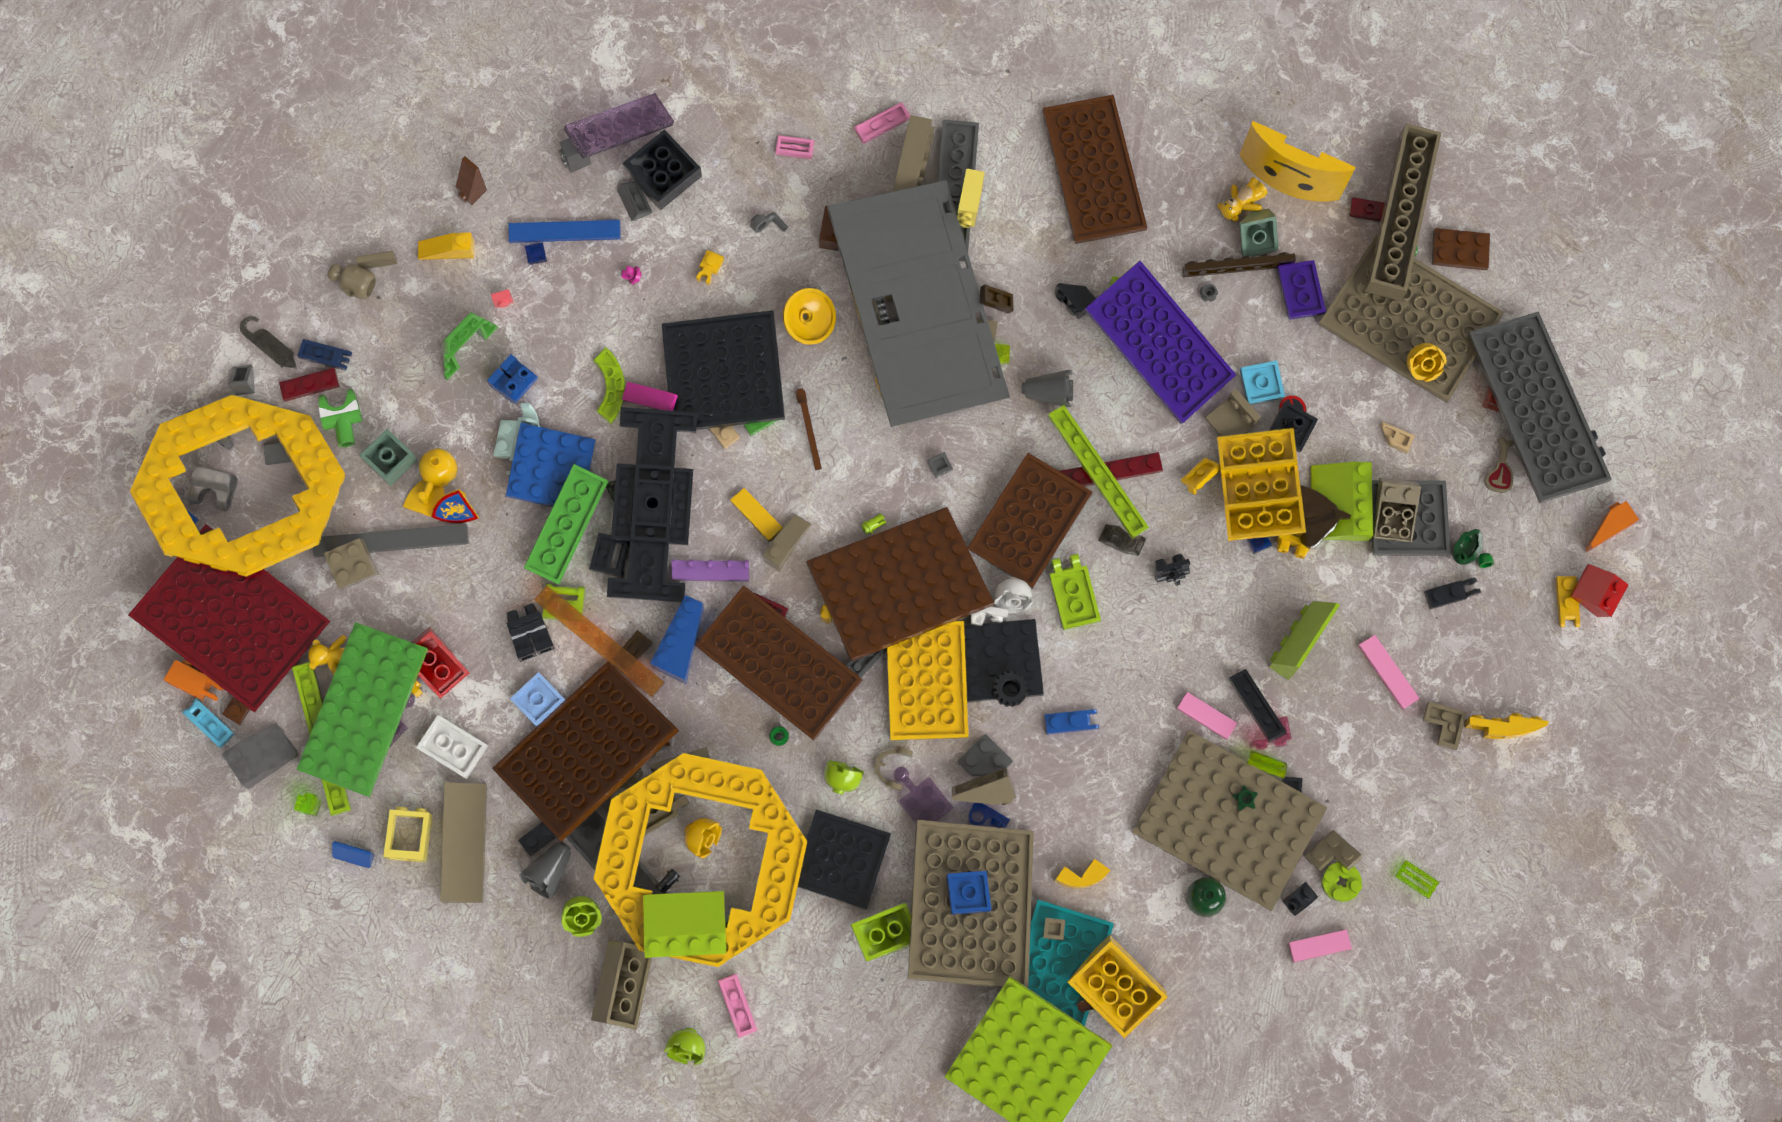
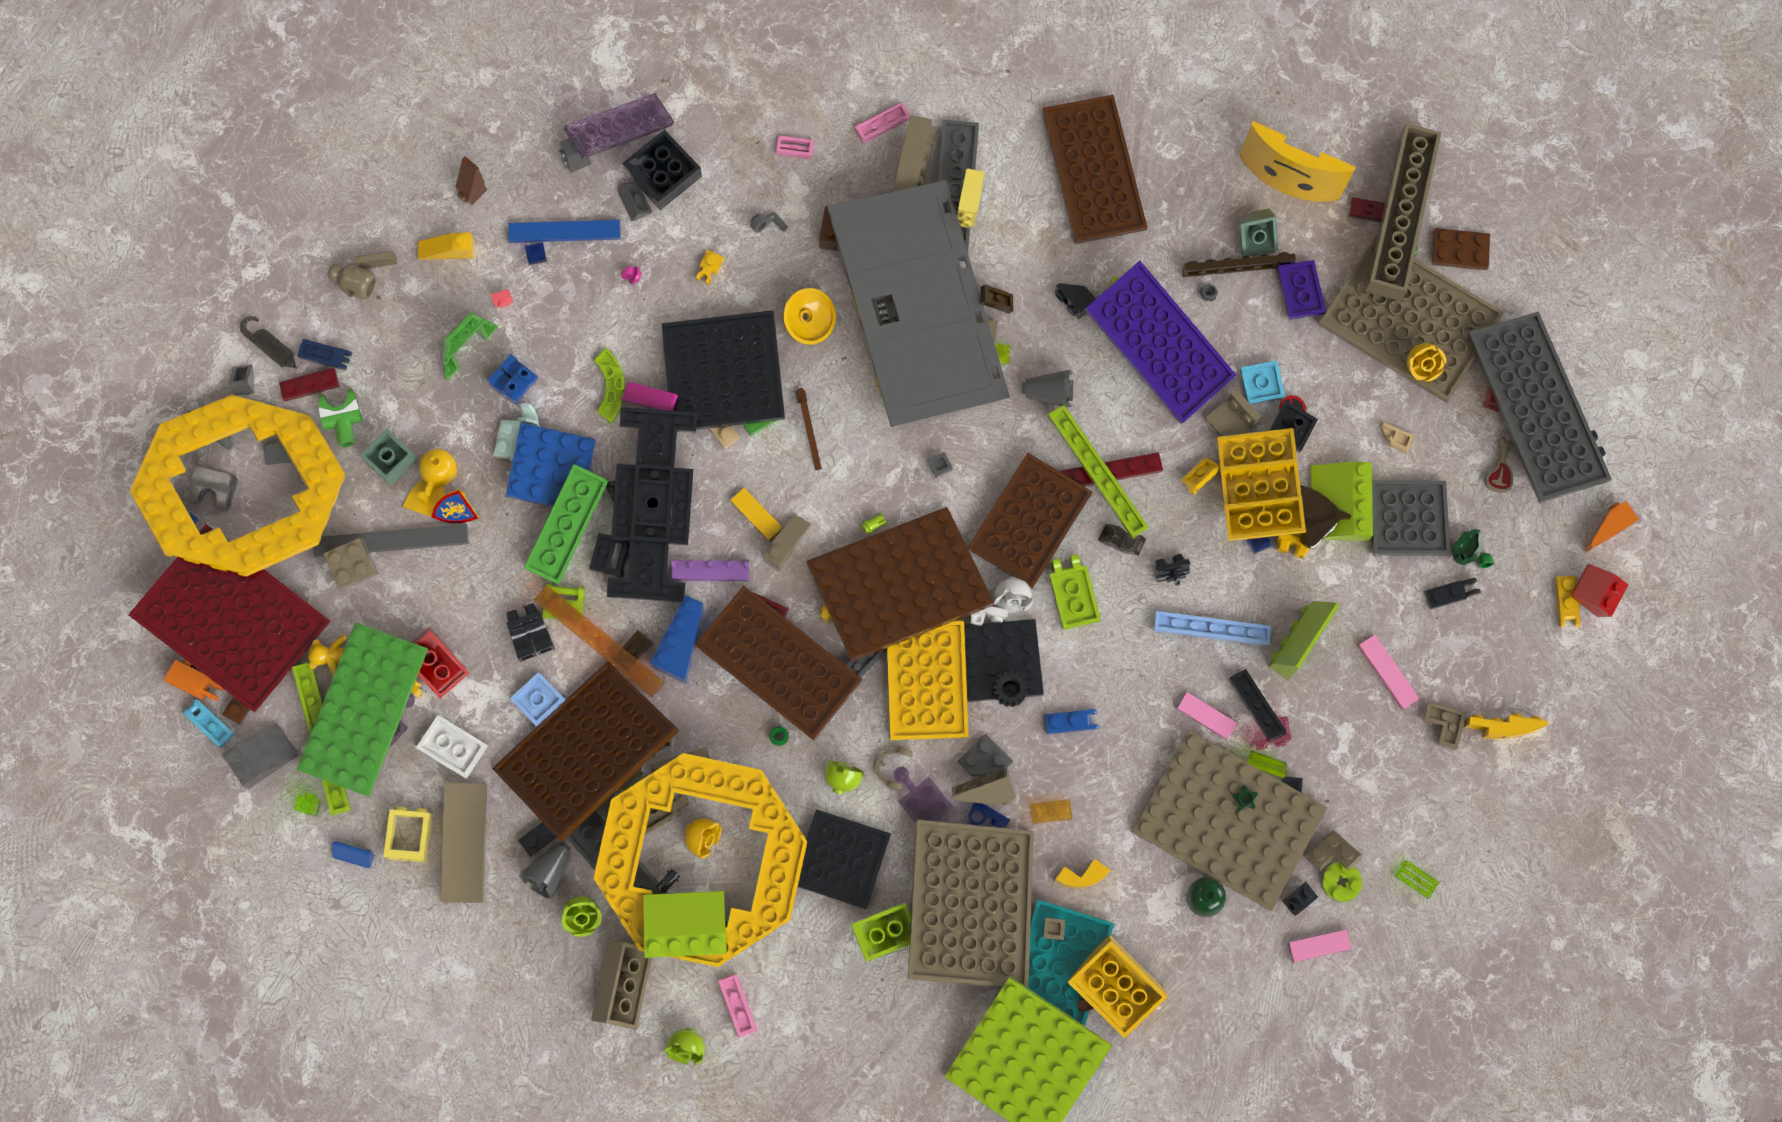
(968, 892): blue plate -> none
(1051, 811): none -> clear yellow plate
(1212, 628): none -> light blue plate
(1243, 200): yellow piece -> none
(1396, 509): dark tan slope -> none

